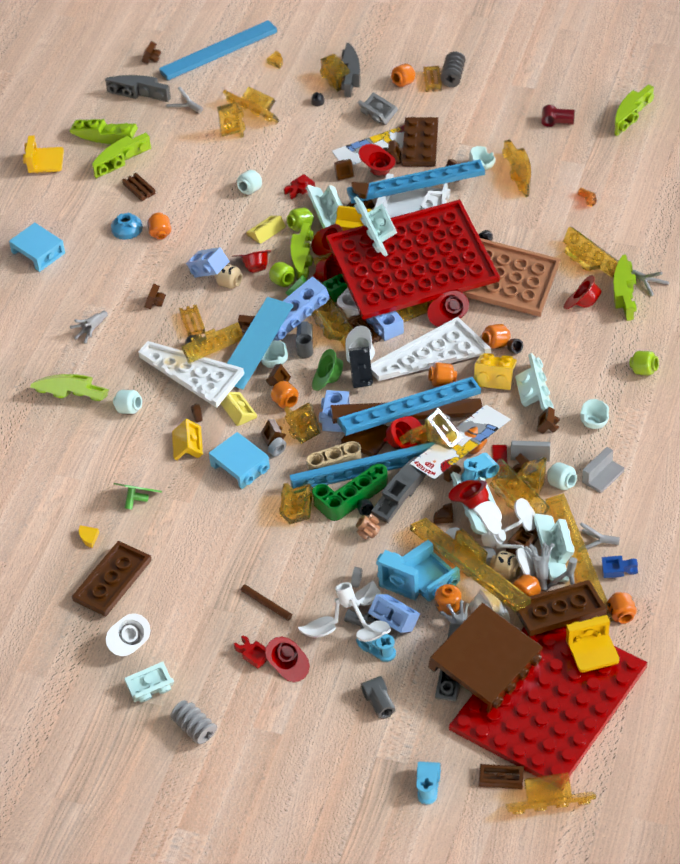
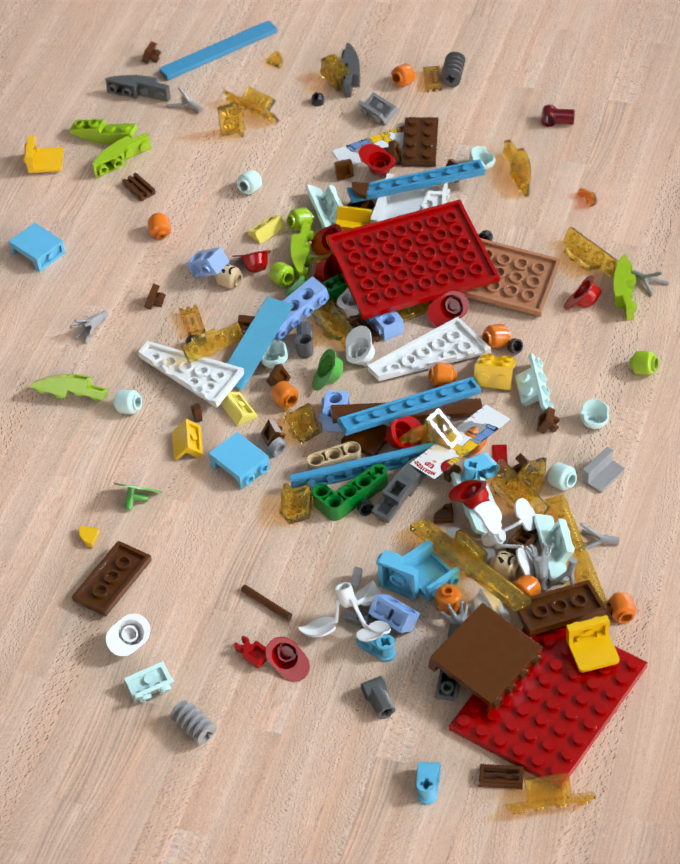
(127, 229): dark azure piece -> none
(298, 186): red plate -> none
(360, 366): black hinge -> none
(367, 526): nougat gear -> none
(378, 223): light aqua bracket -> none
(530, 449): light grey panel -> none
(615, 566): blue plate -> none
(630, 106): lime slope -> none

